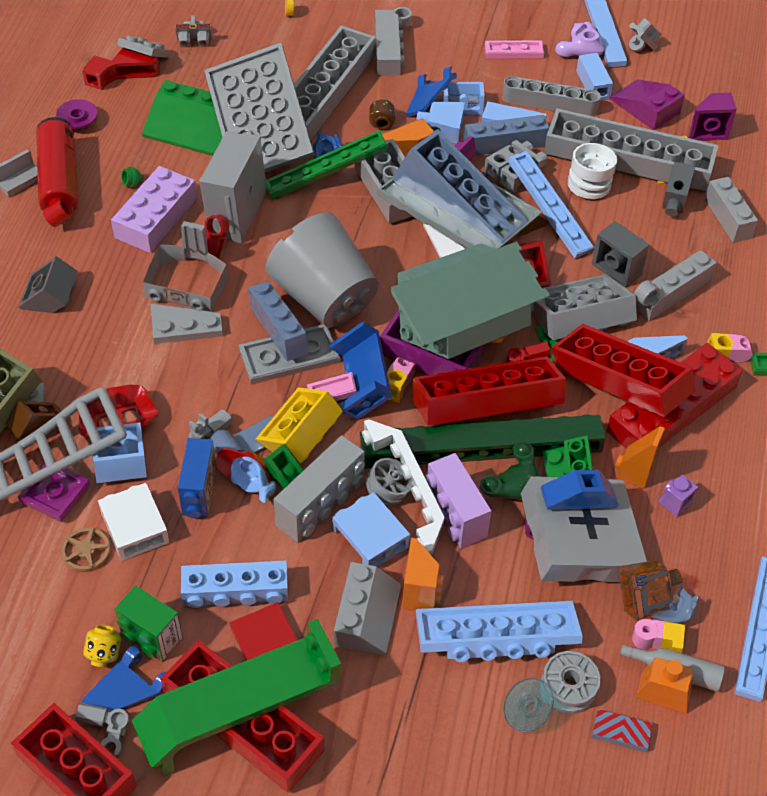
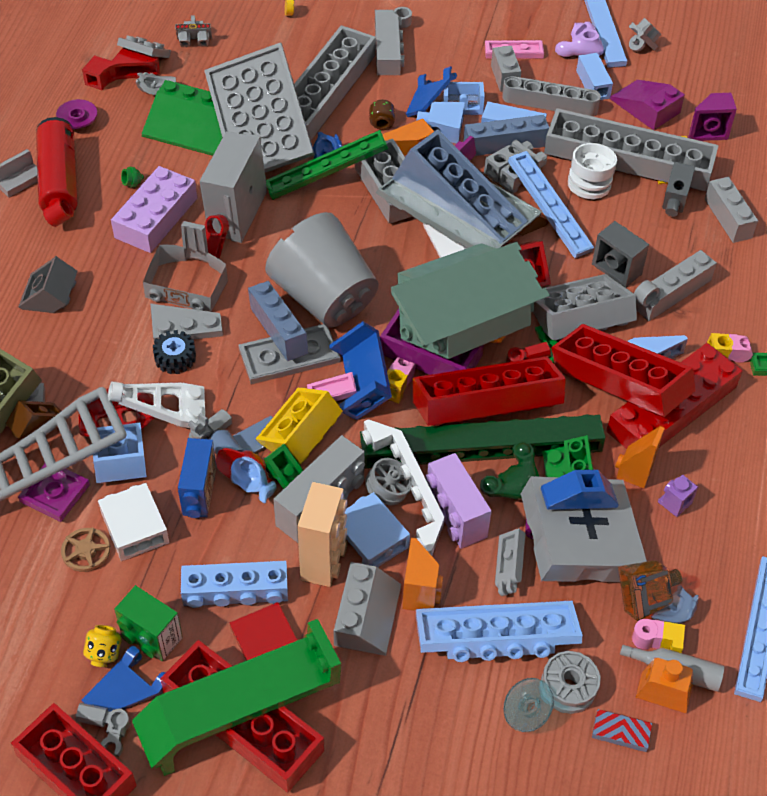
(151, 83): none -> light grey hat
(182, 355): none -> black wheel
(190, 400): none -> white plate
(322, 534): none -> light nougat brick
(504, 64): none -> light grey brick
(509, 561): none -> light grey hinge

